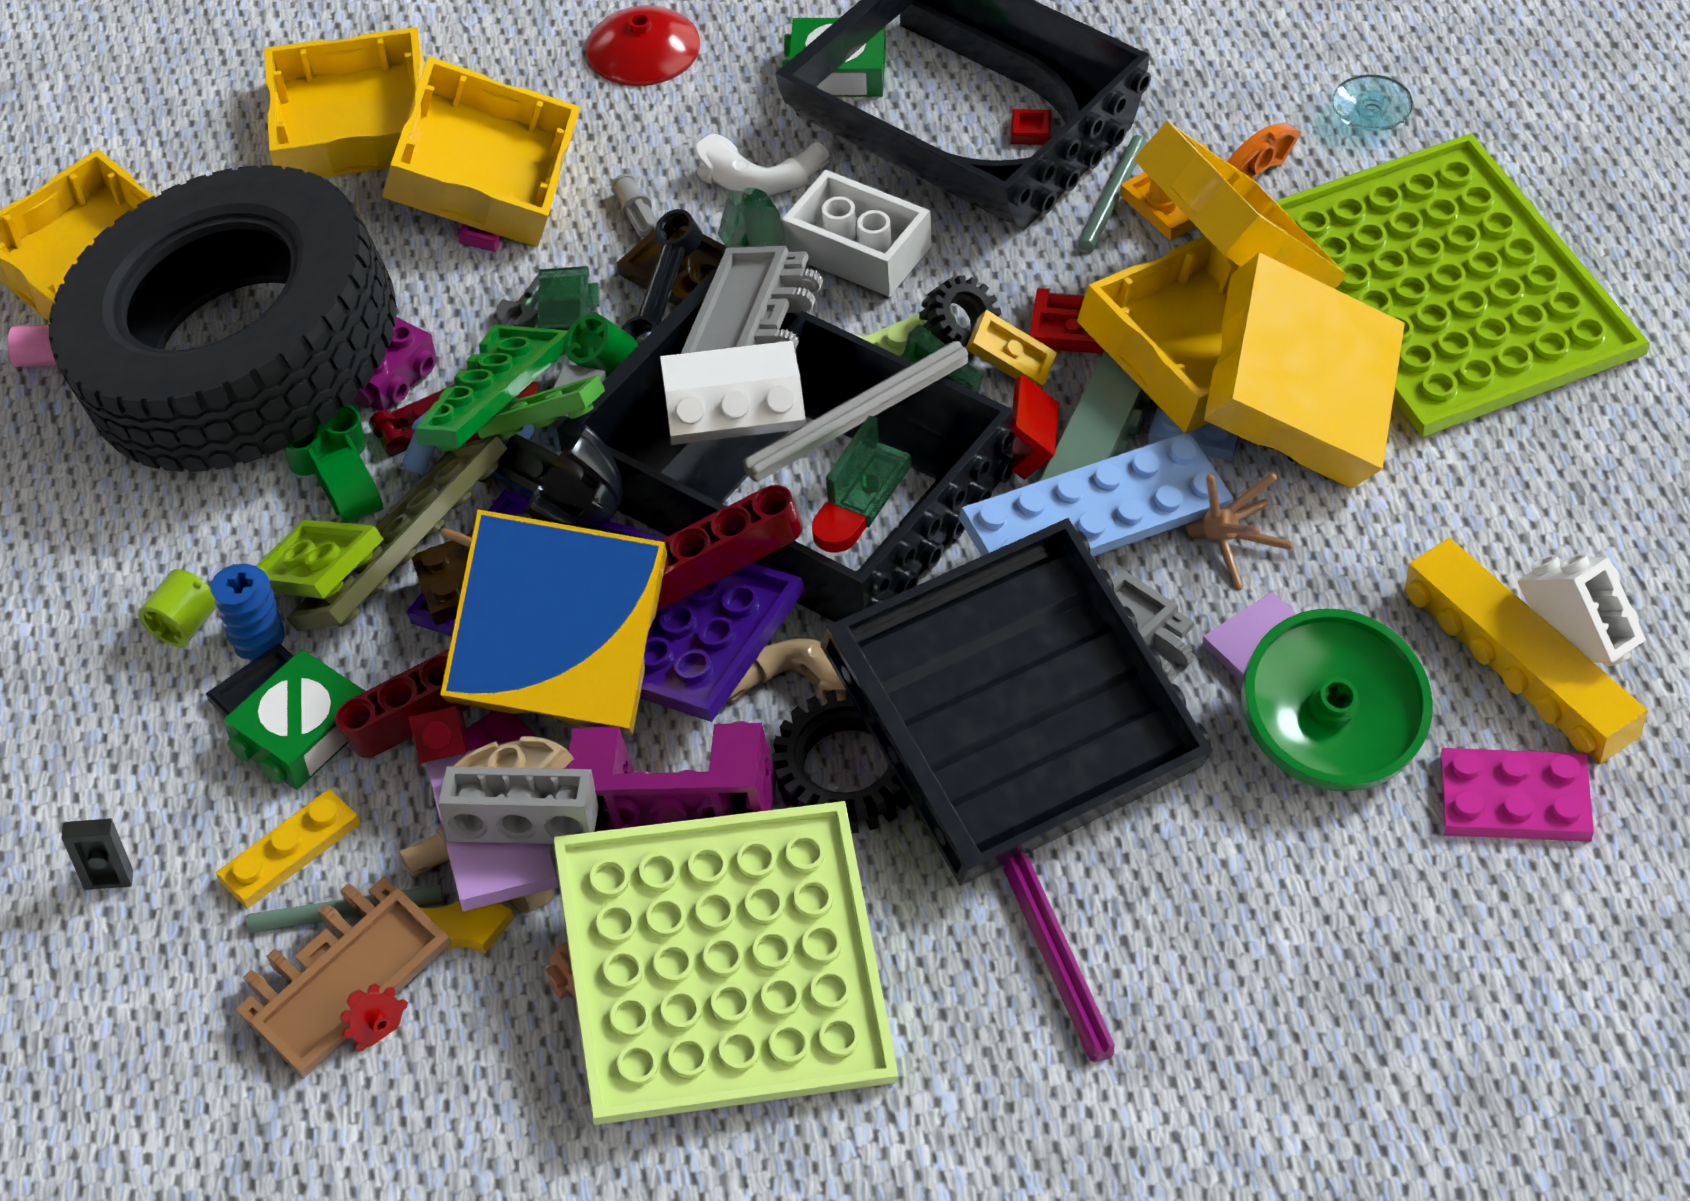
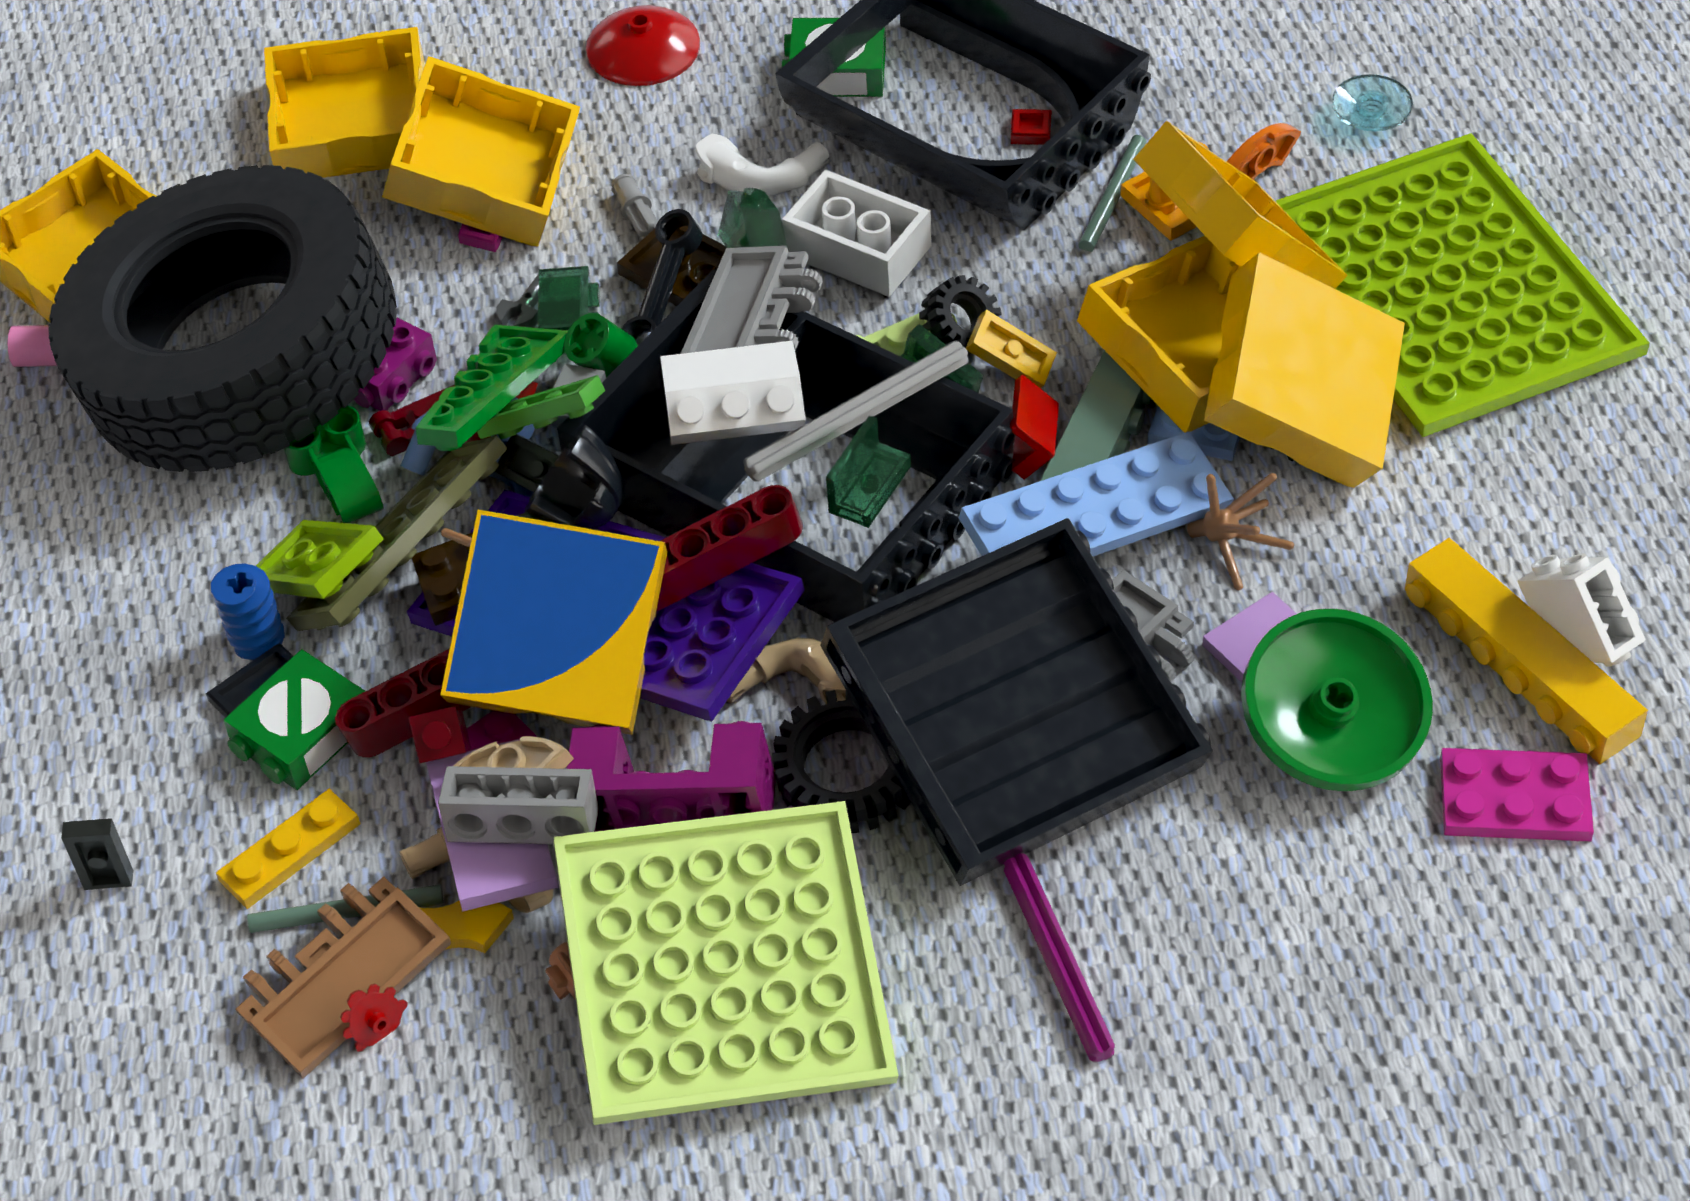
(177, 608): lime piece -> none
(836, 528): red tile -> none
(1056, 323): red plate -> none

